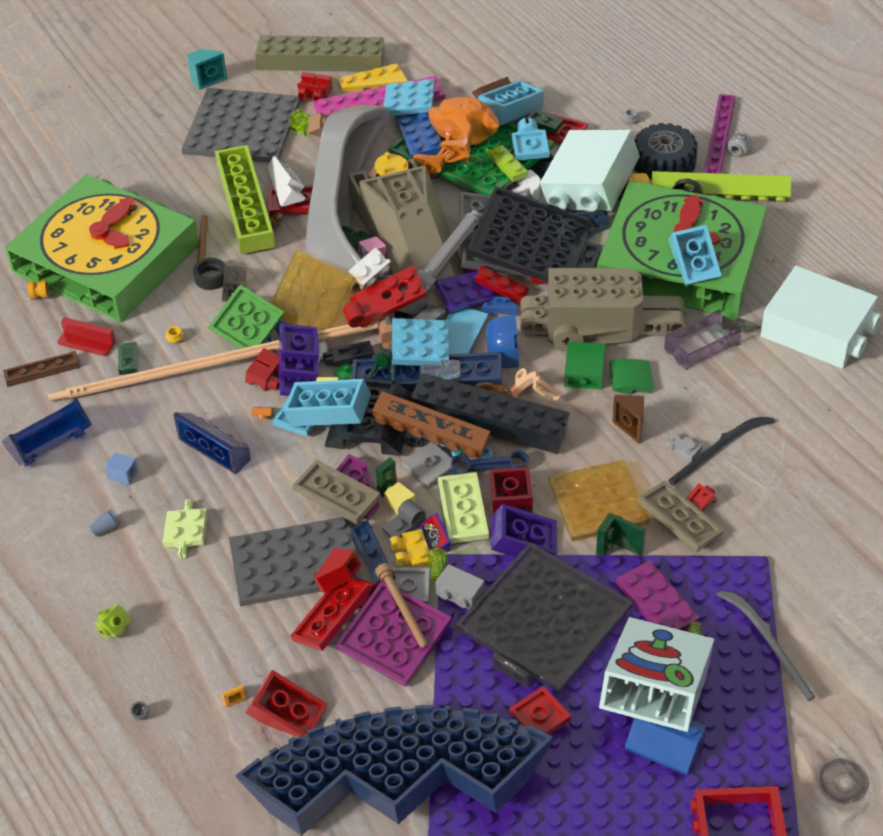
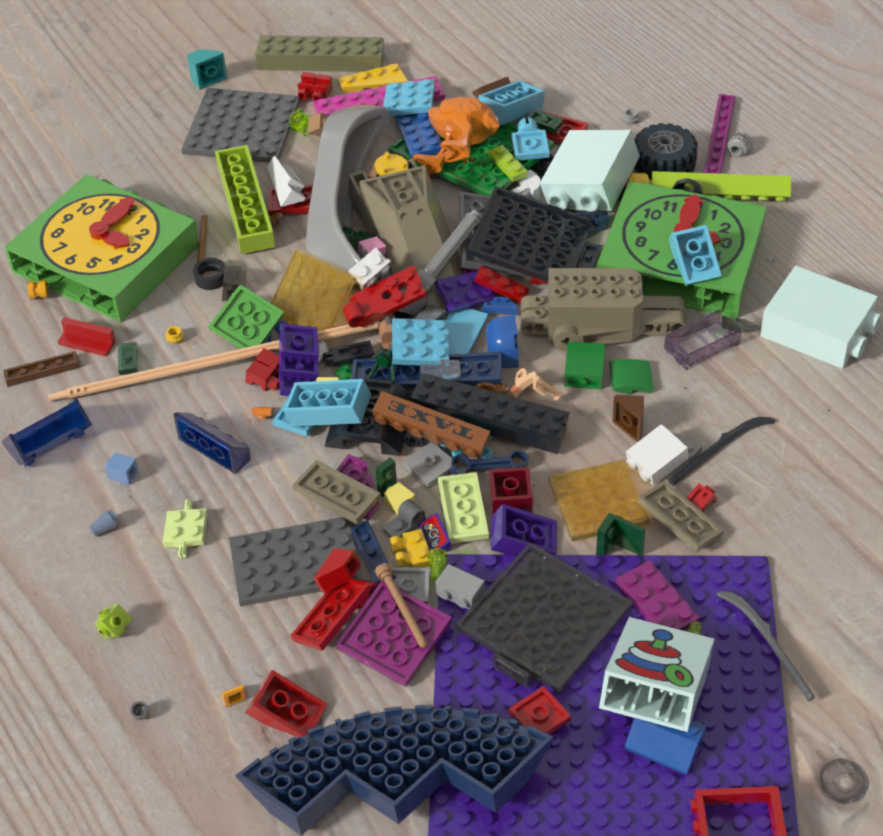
(657, 455): none -> white brick

